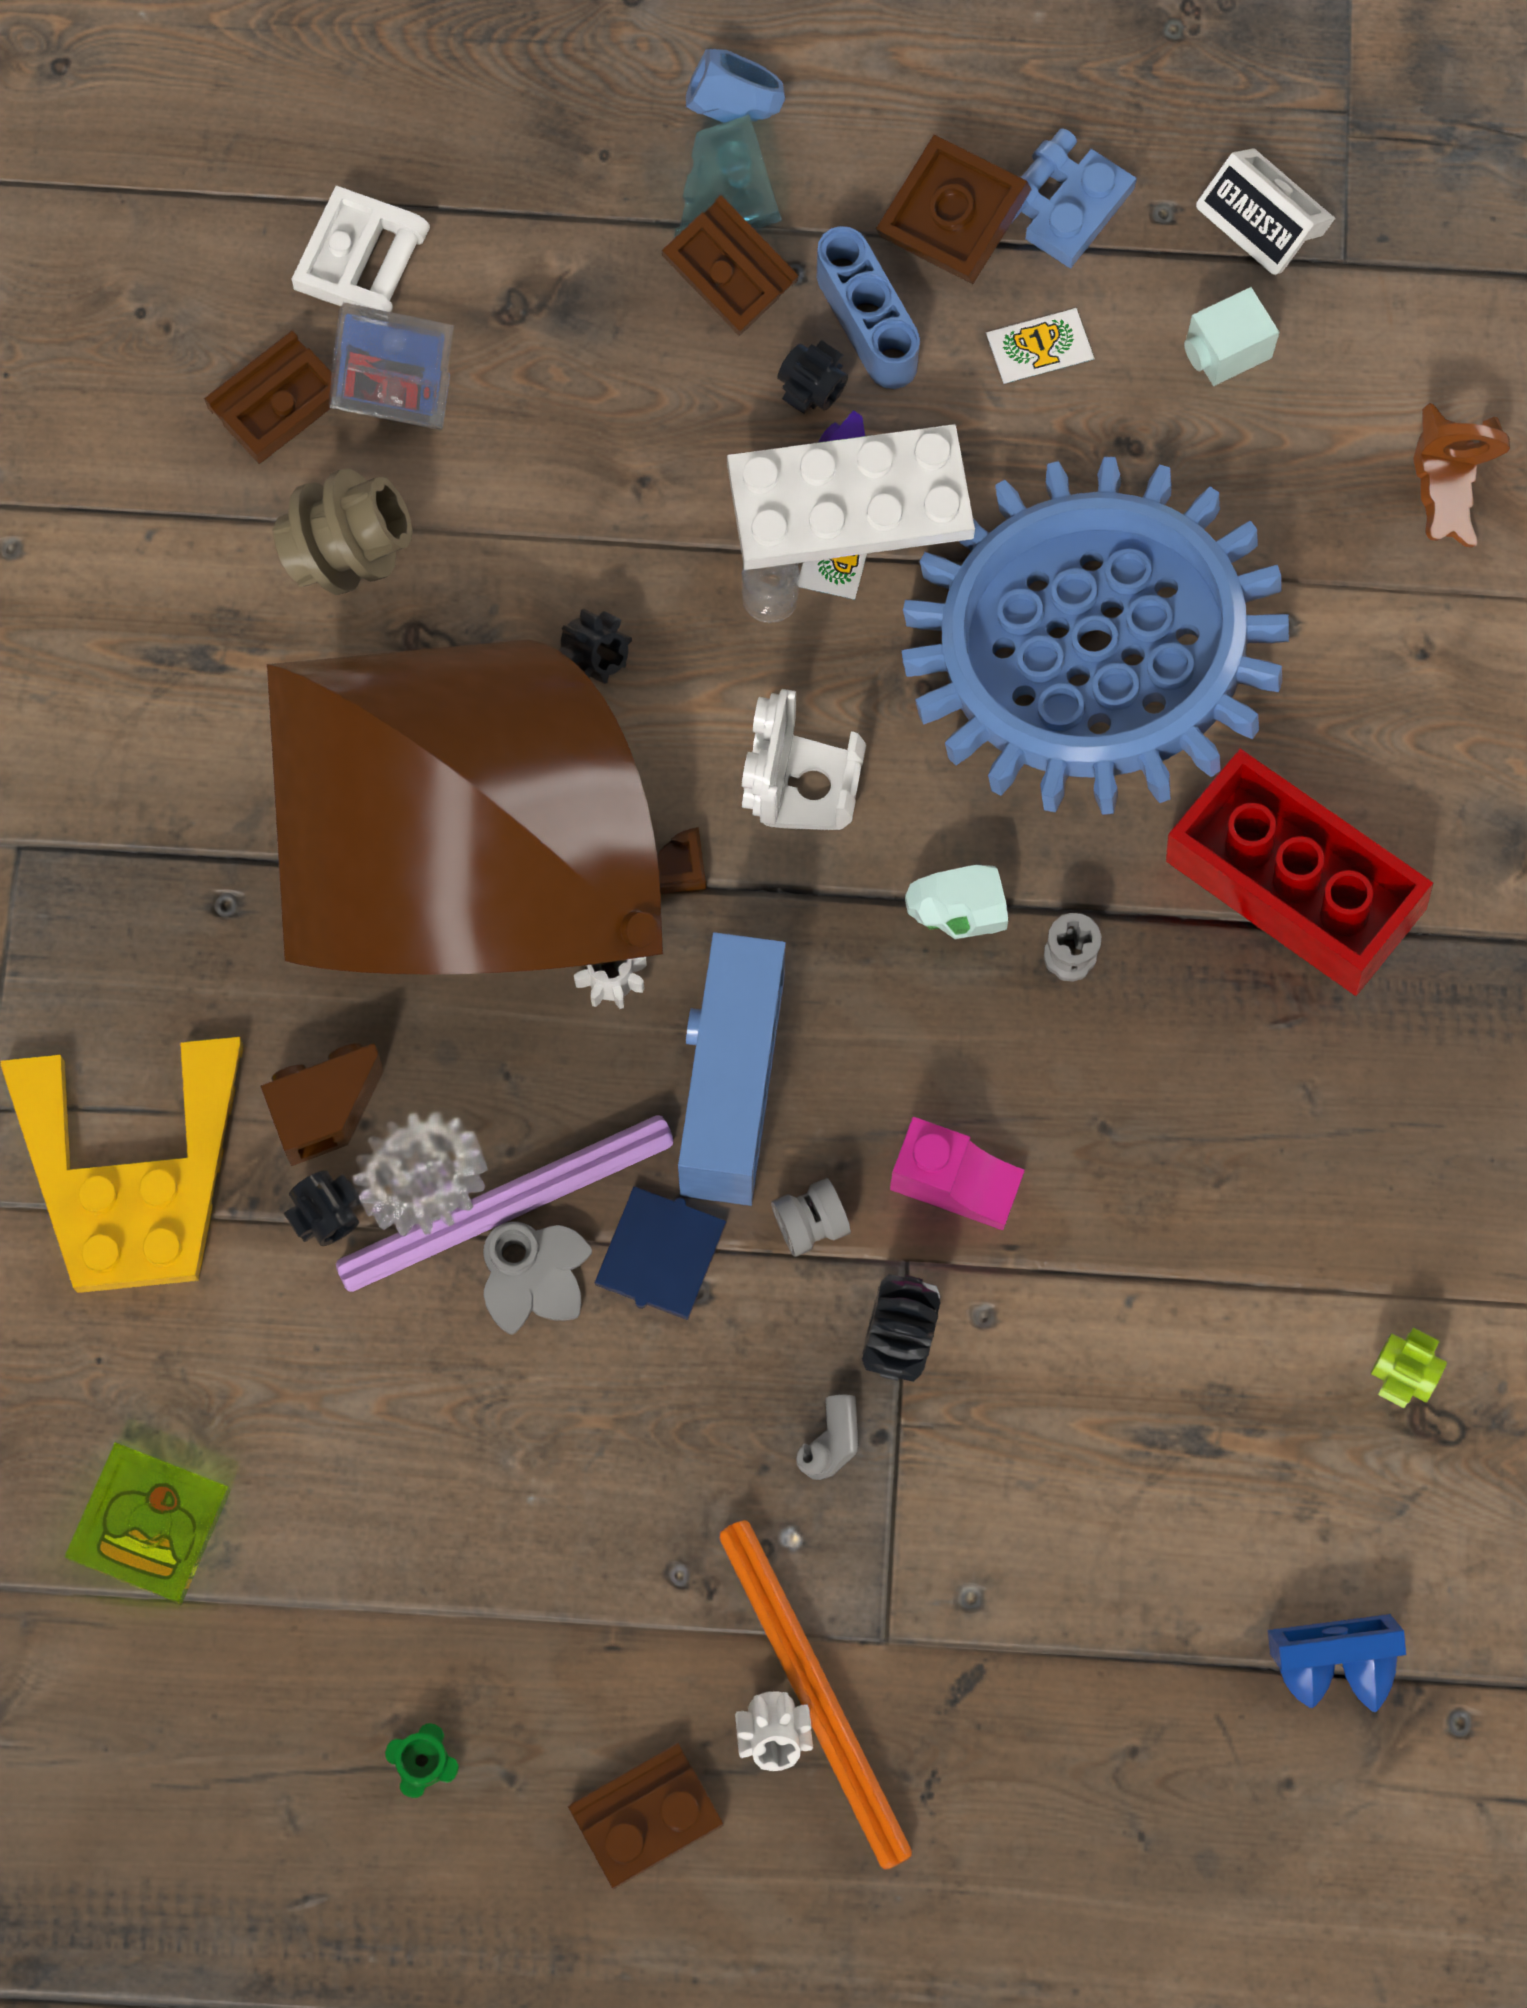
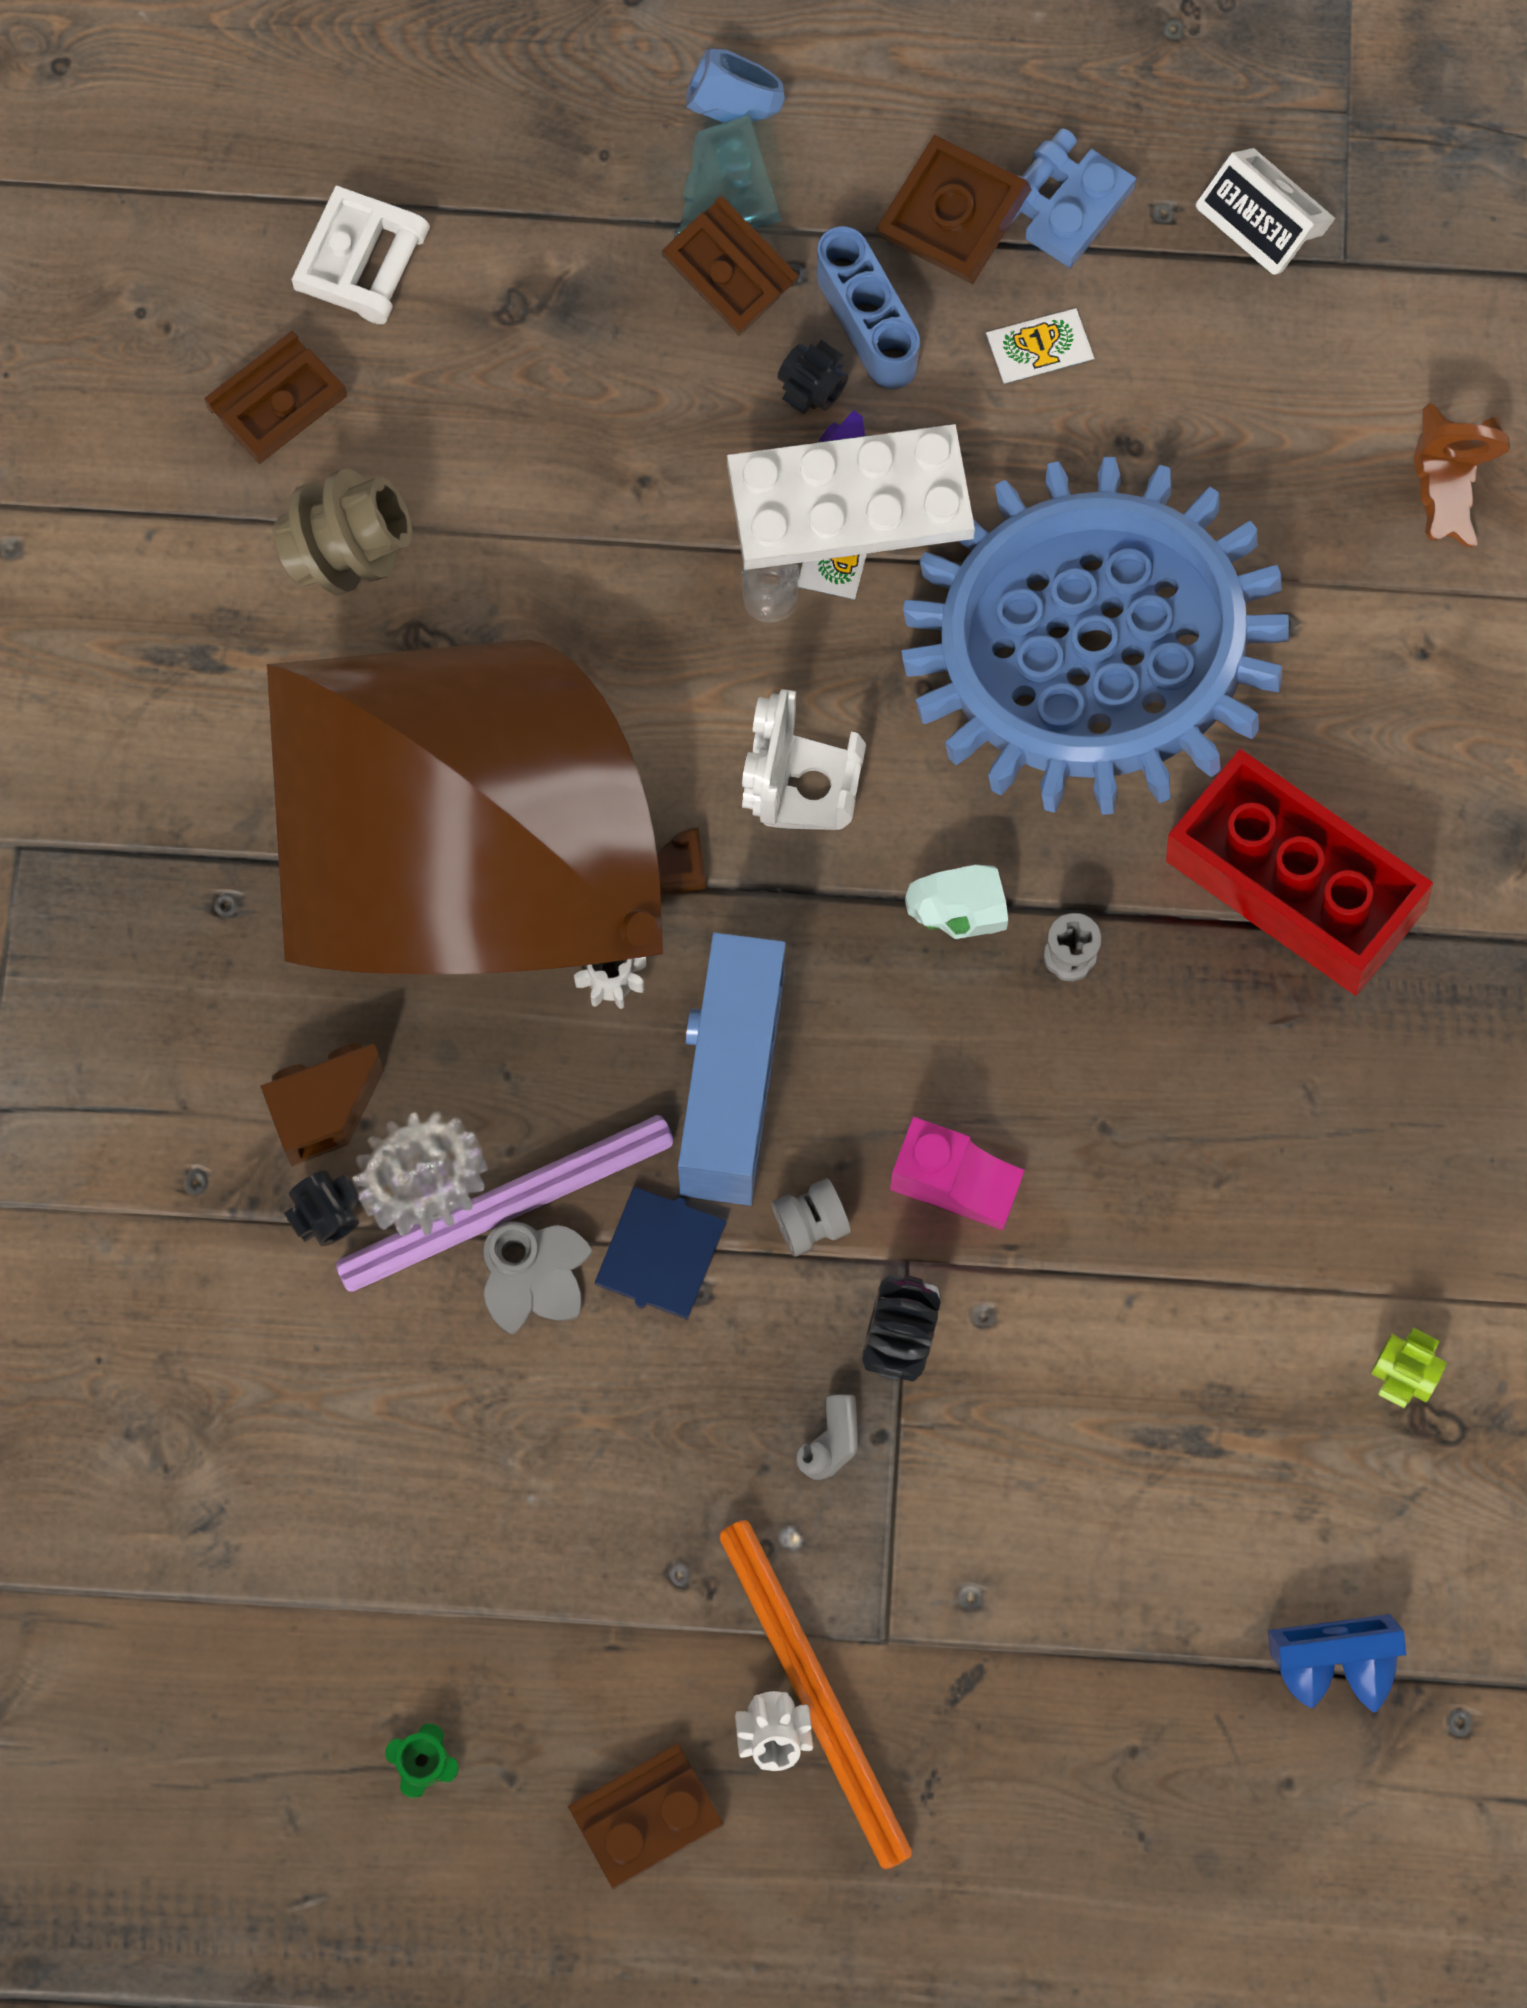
(135, 1218): yellow wing -> none
(147, 1523): clear neon green tile -> none
(391, 366): clear slope -> none
(596, 644): black gear -> none
(1231, 337): light aqua brick -> none

